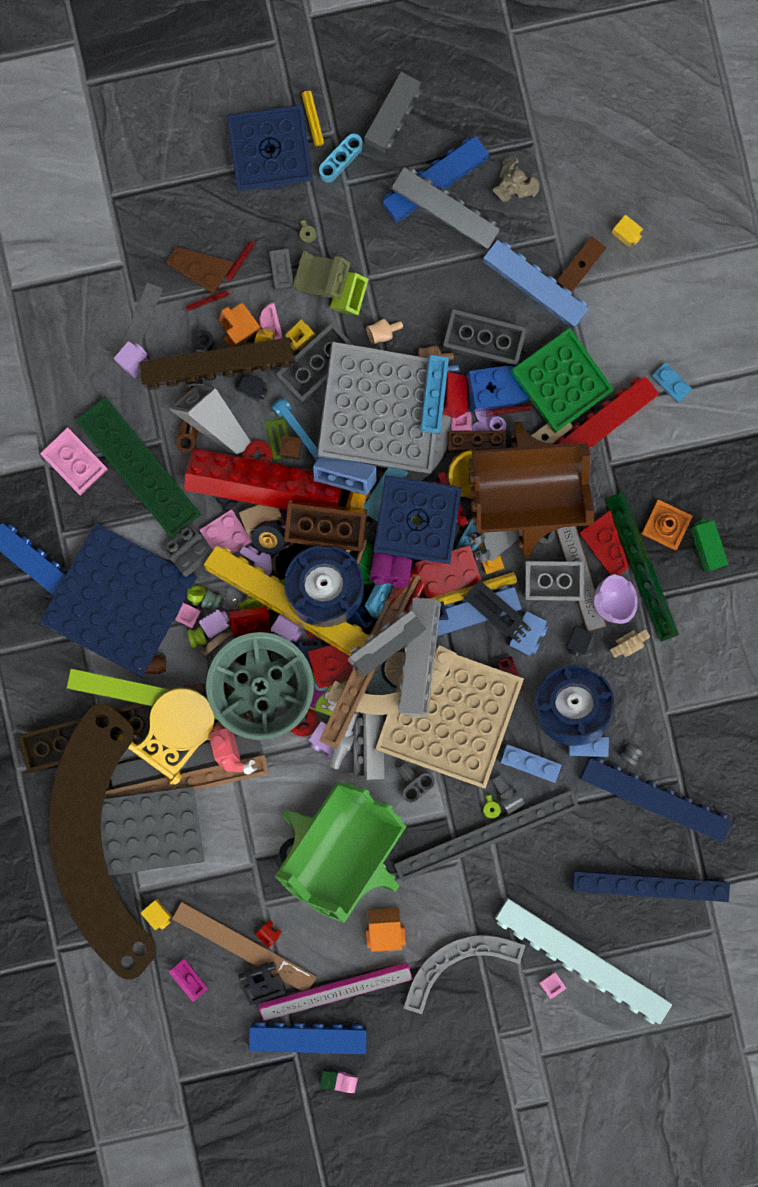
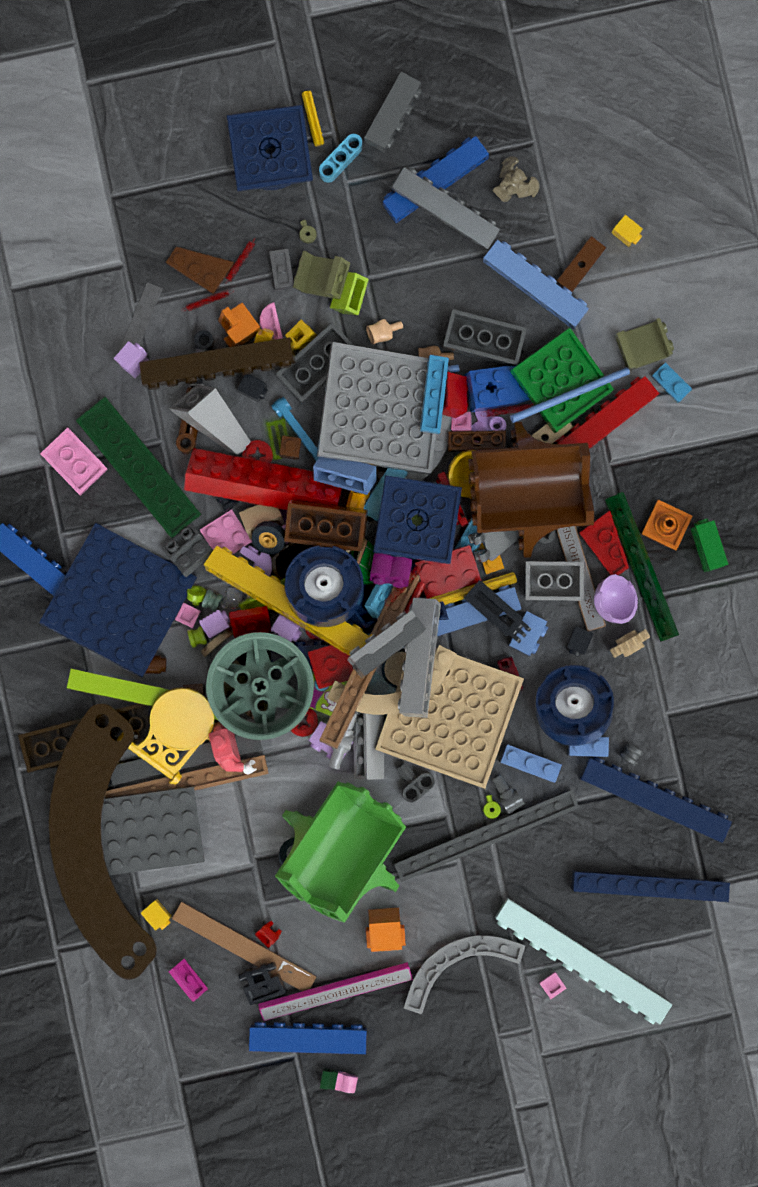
(569, 395): none -> medium blue piece
(644, 344): none -> olive panel

